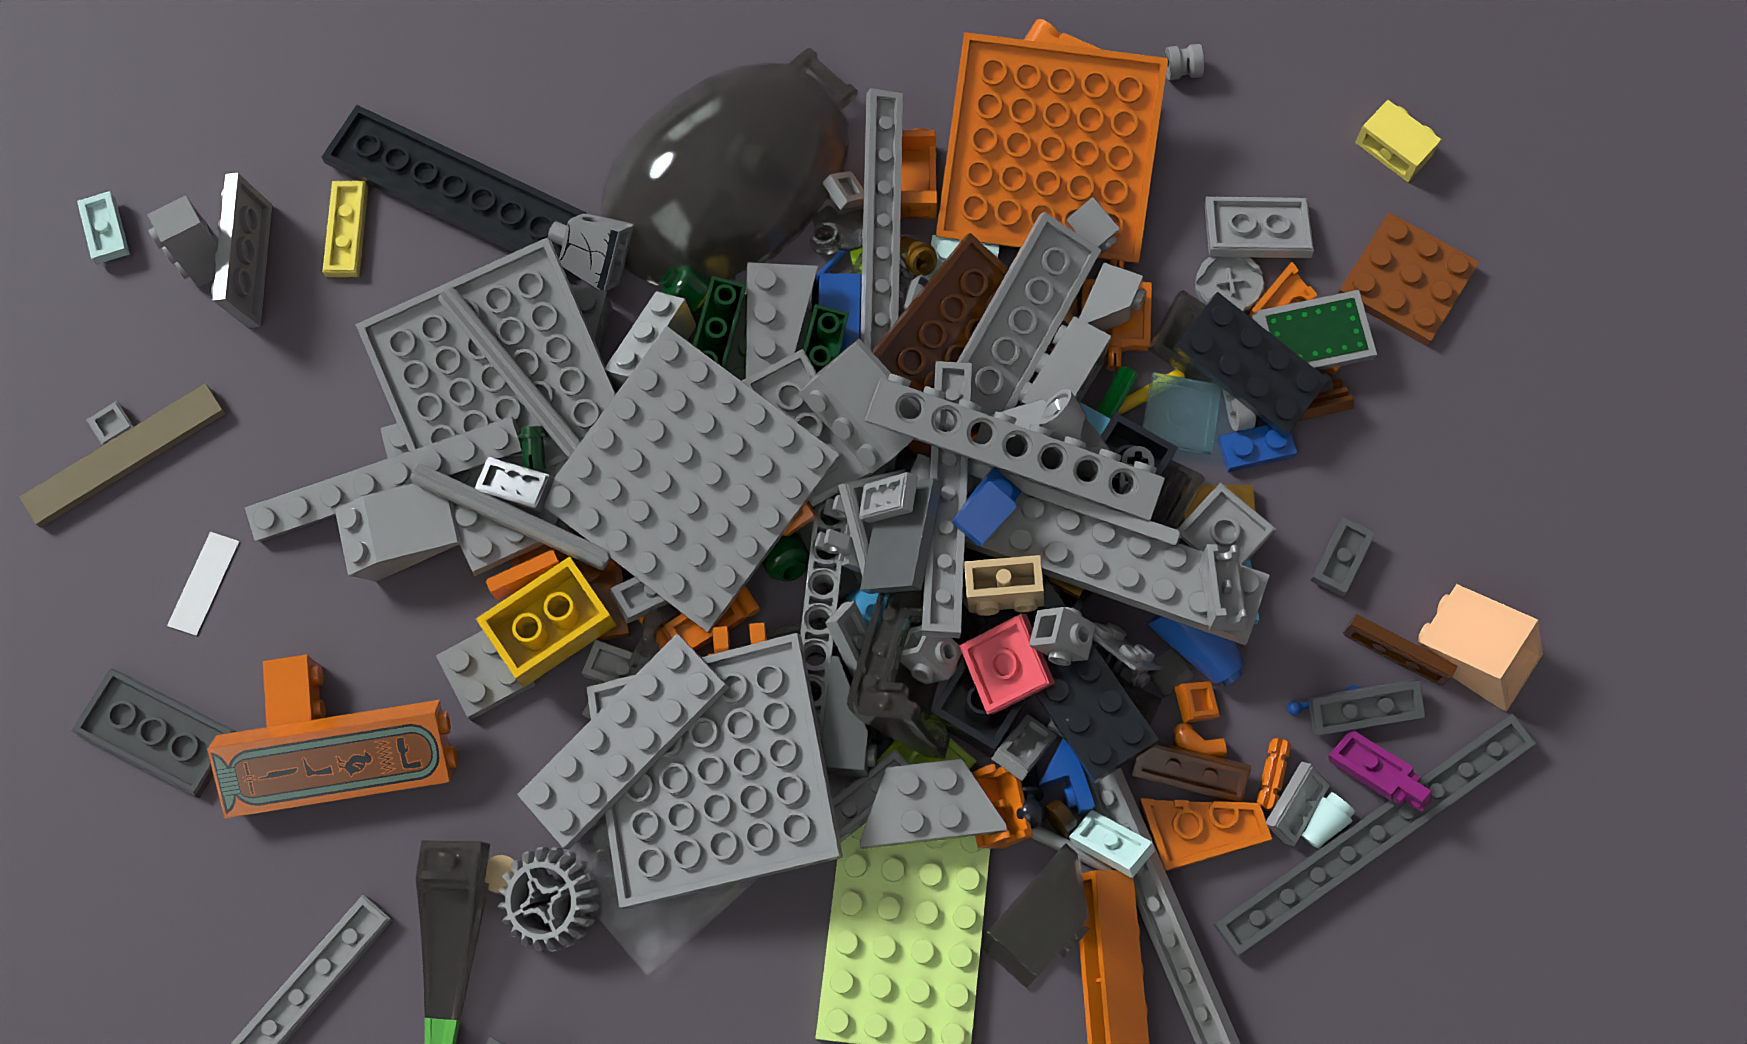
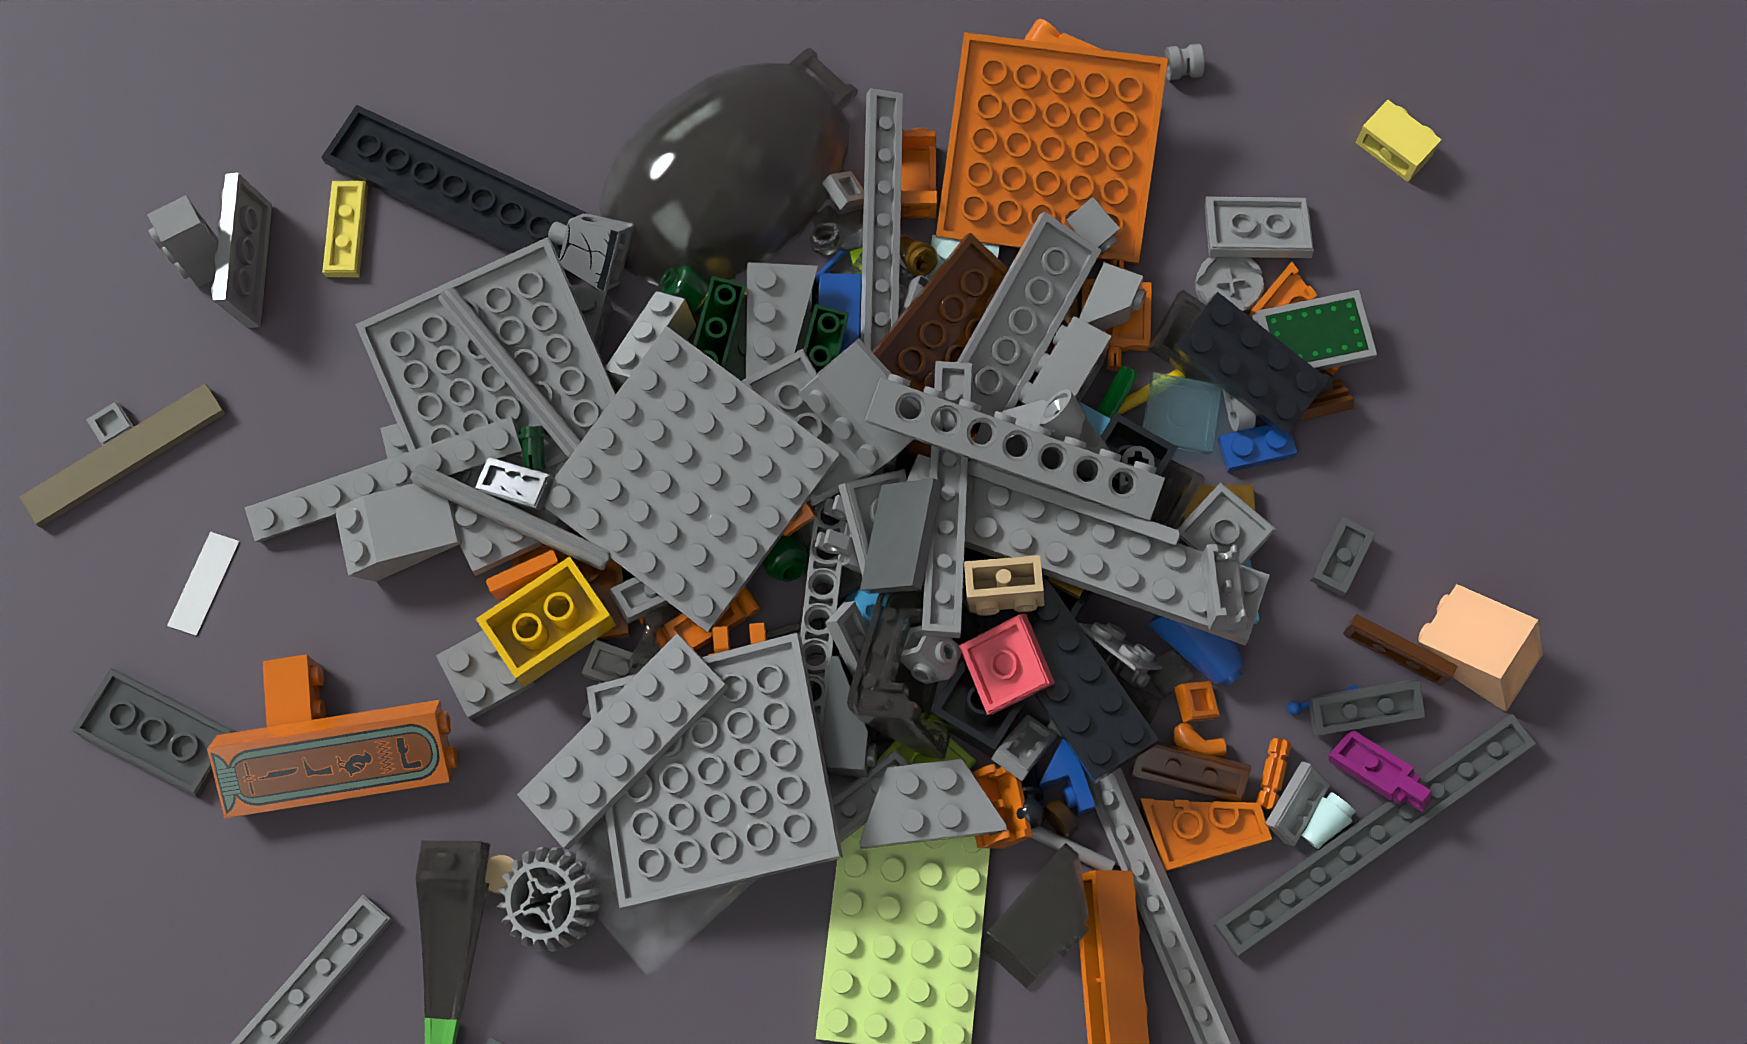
(103, 227): light aqua plate -> none
(888, 497): light grey plate -> none
(987, 507): blue slope -> none
(1062, 635): light grey brick -> none
(1112, 843): light aqua plate -> none
(1409, 278): dark orange plate -> none

